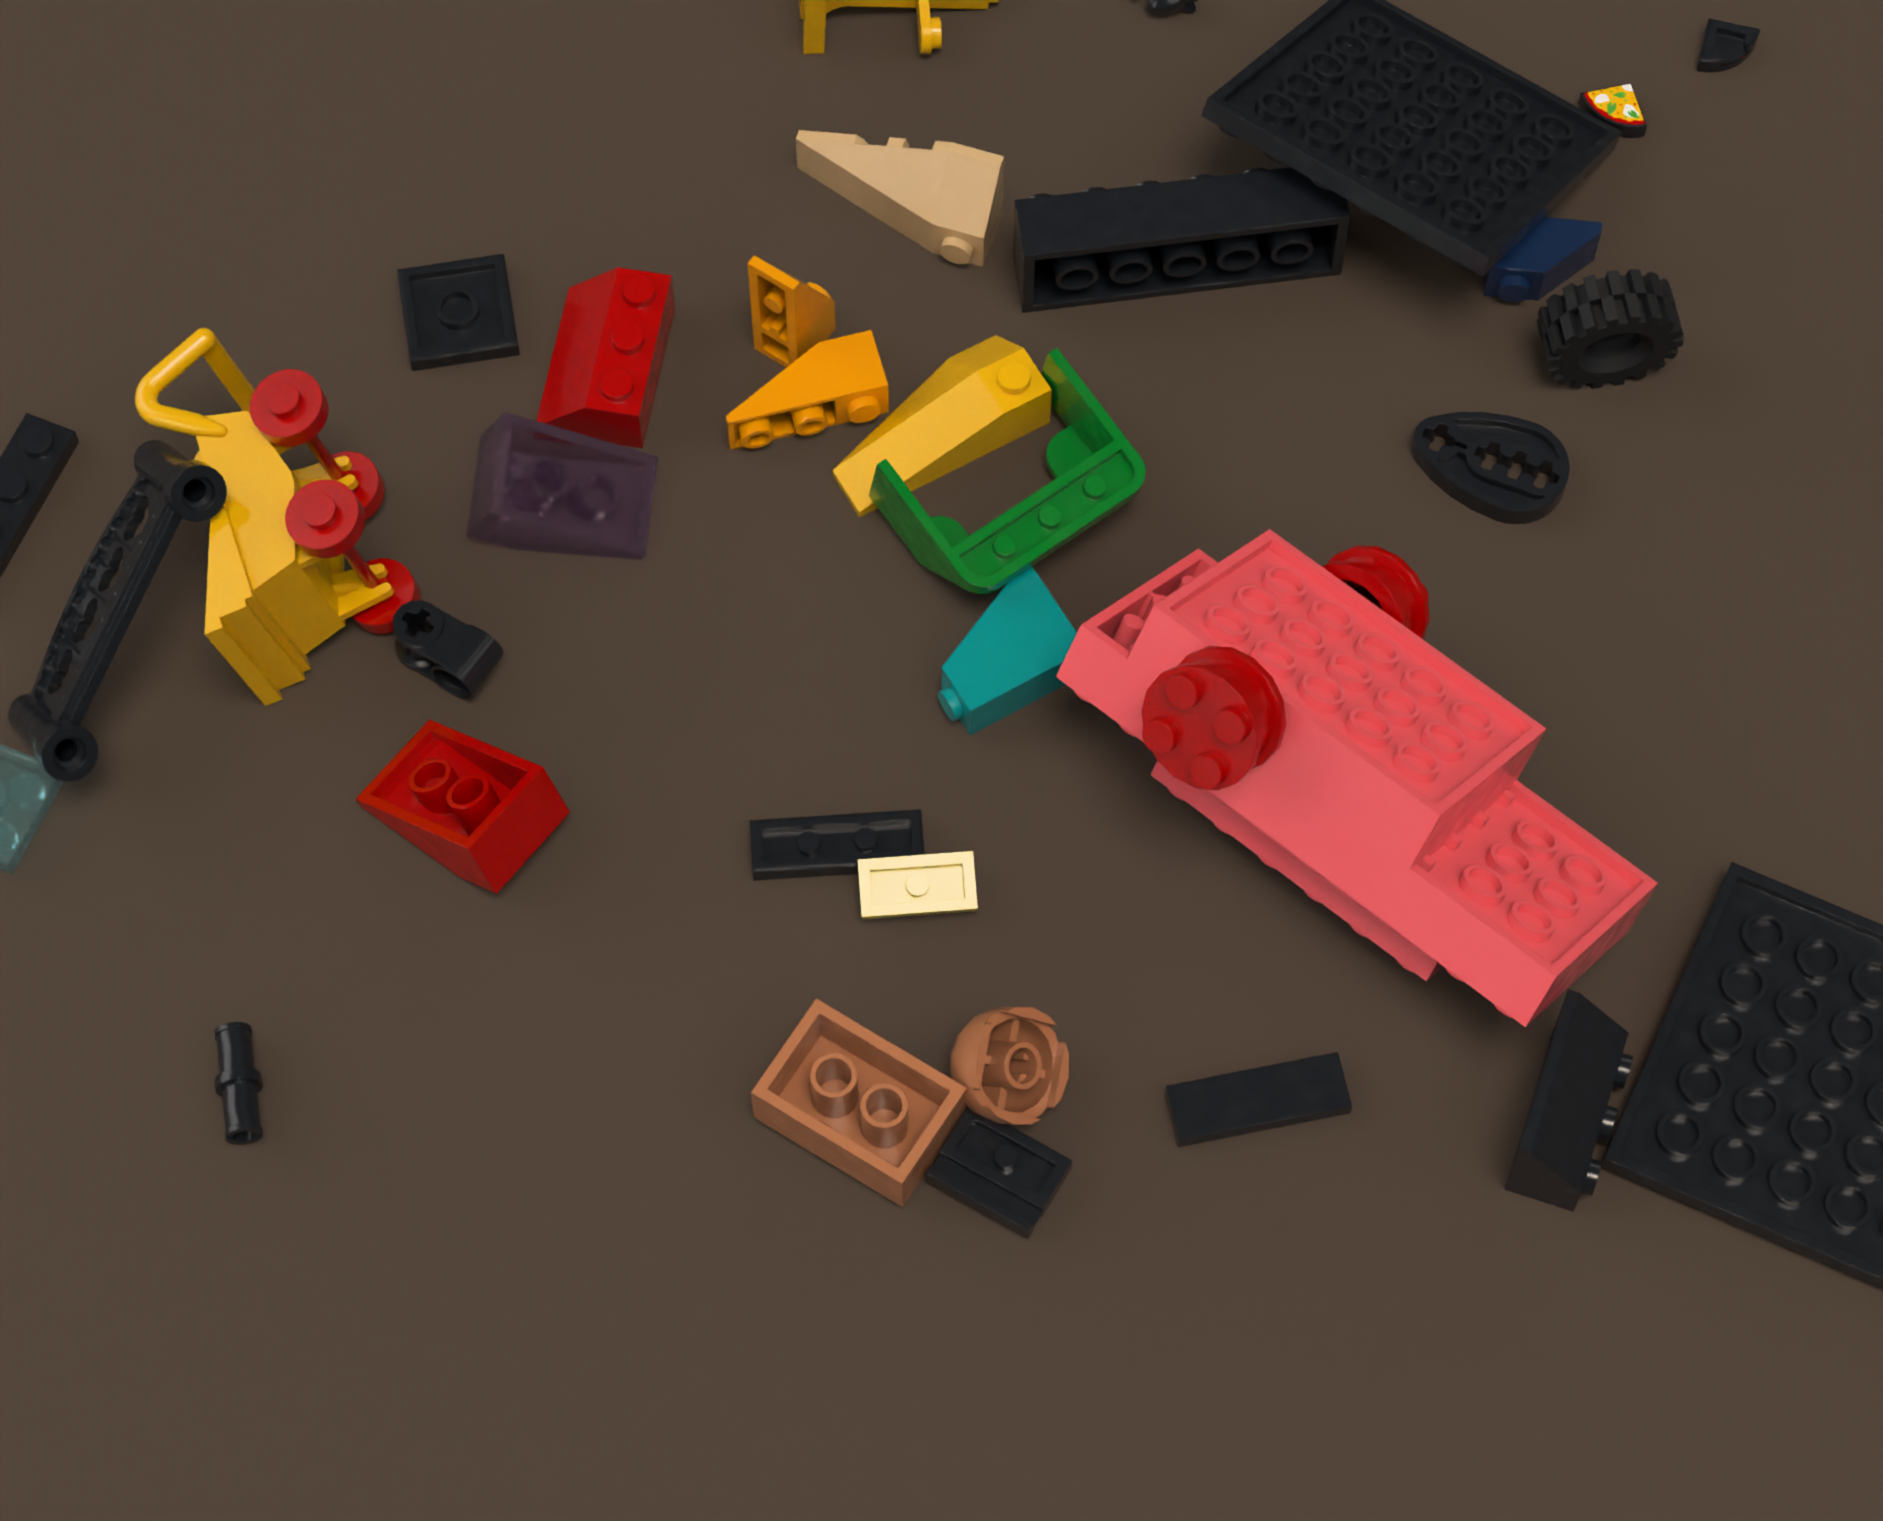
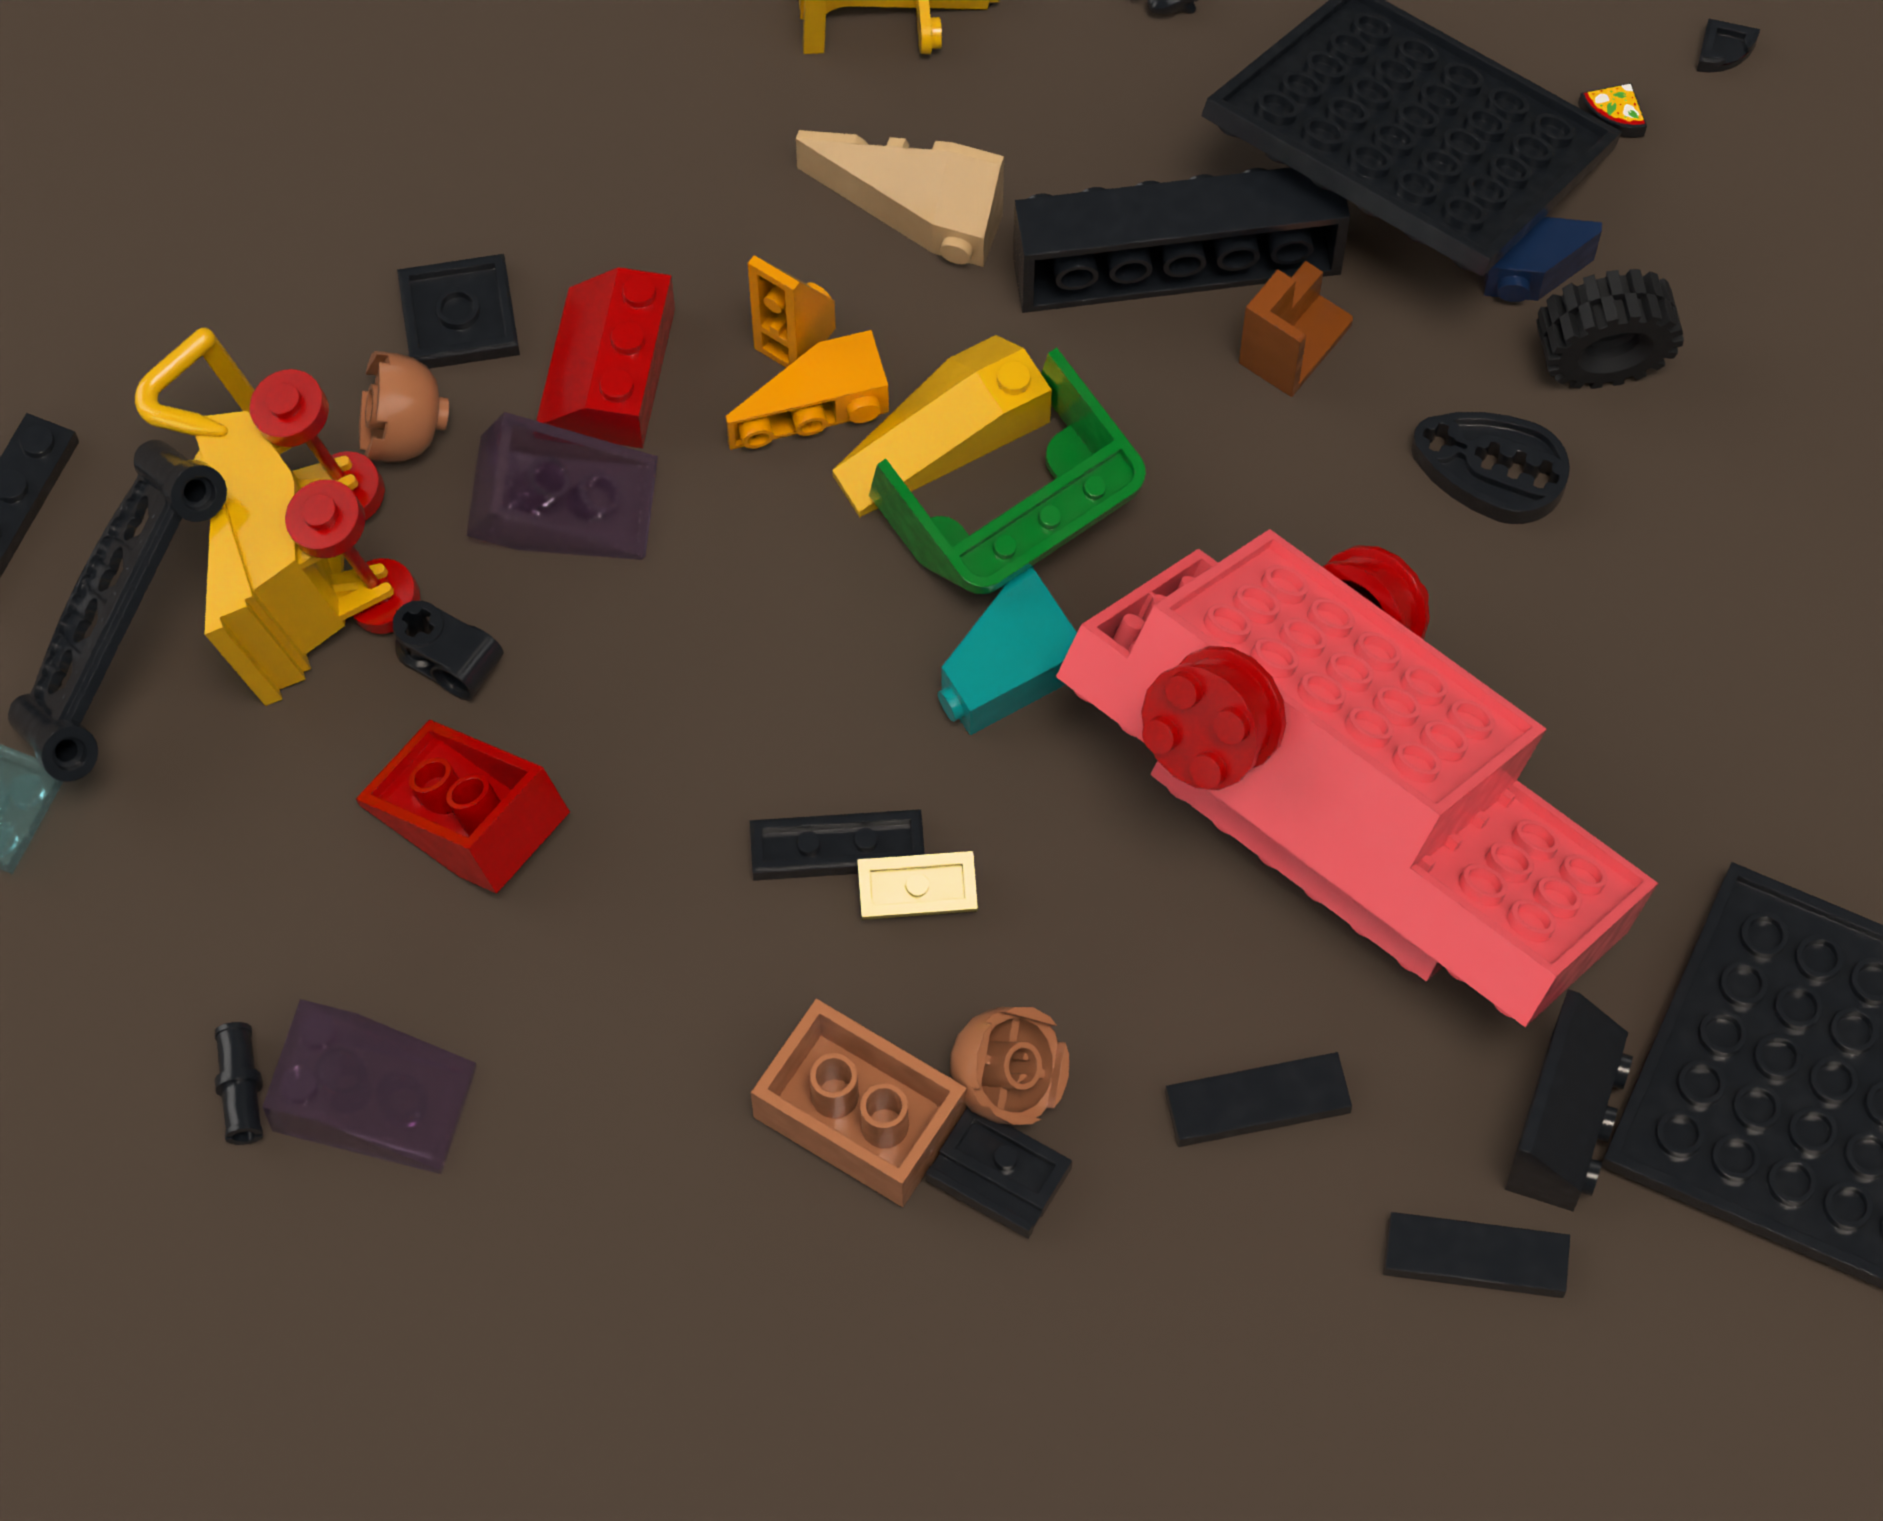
(367, 1088): none -> clear purple slope
(399, 409): none -> nougat cylinder
(1290, 329): none -> dark orange panel
(1477, 1254): none -> black tile

